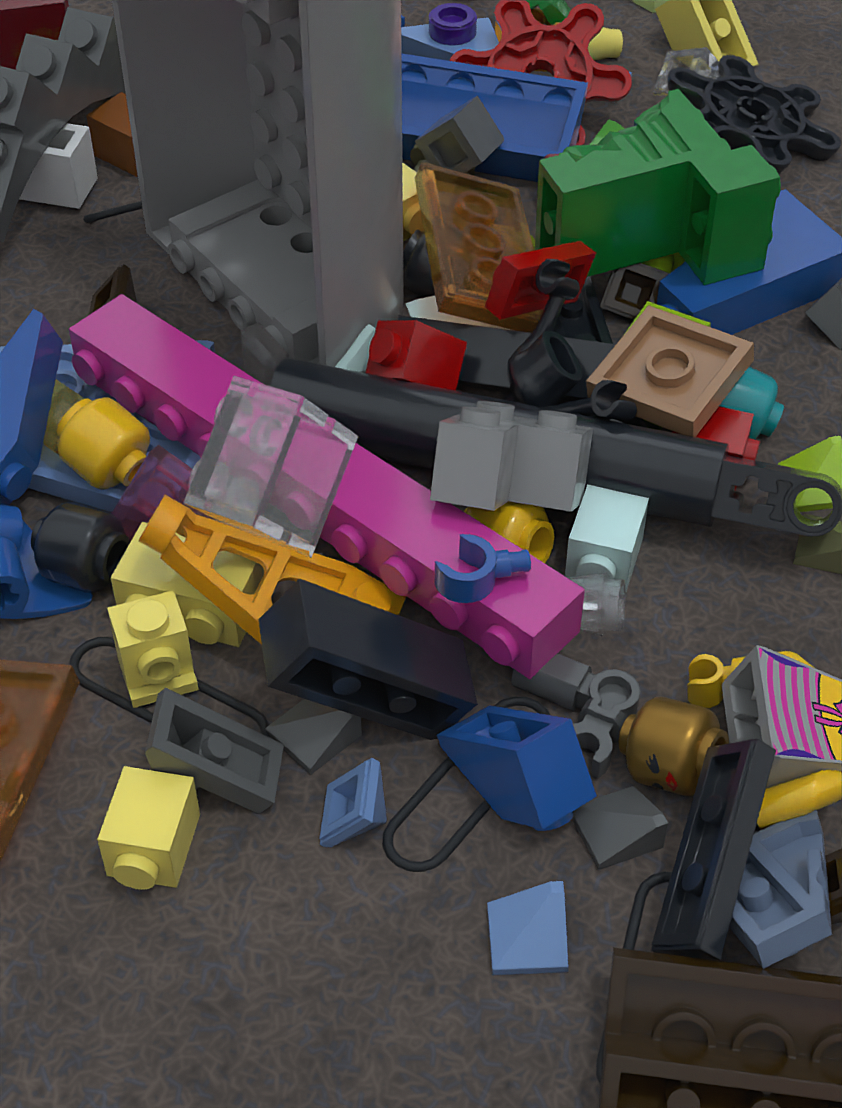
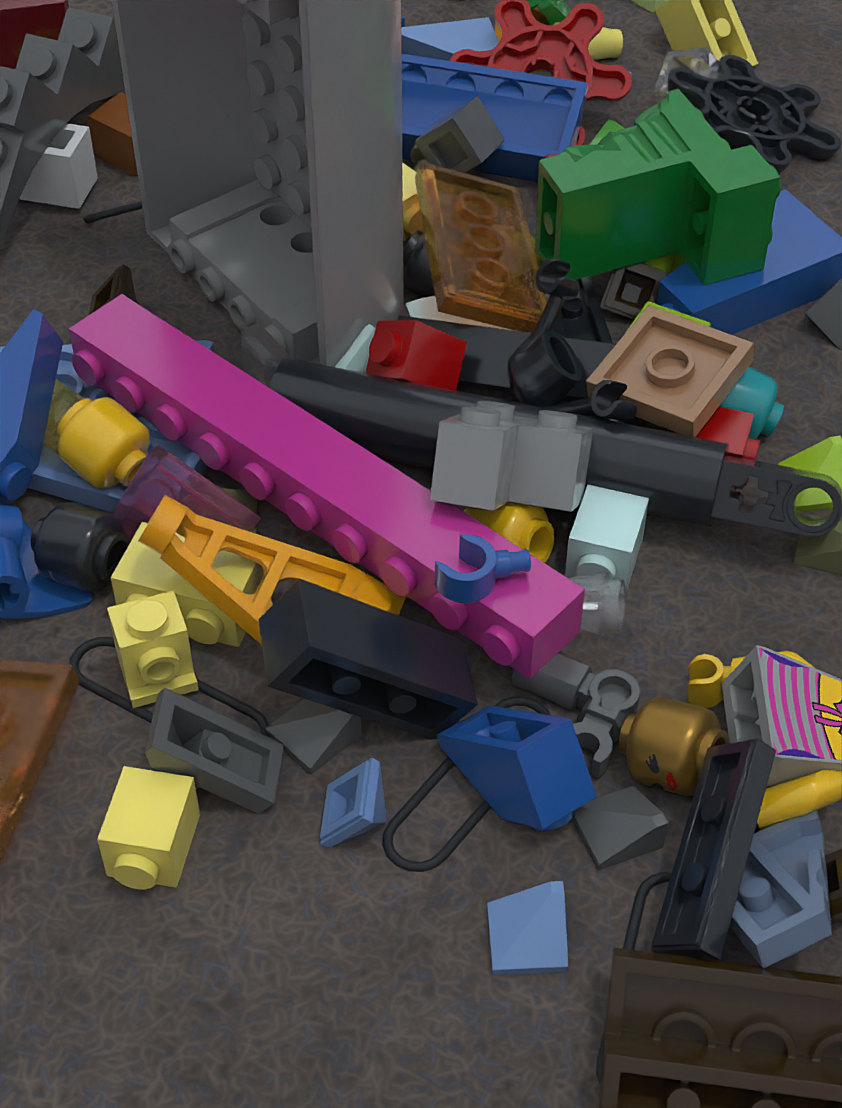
(271, 465): clear piece -> none
(452, 24): dark purple tile -> none
(514, 279): red plate -> none

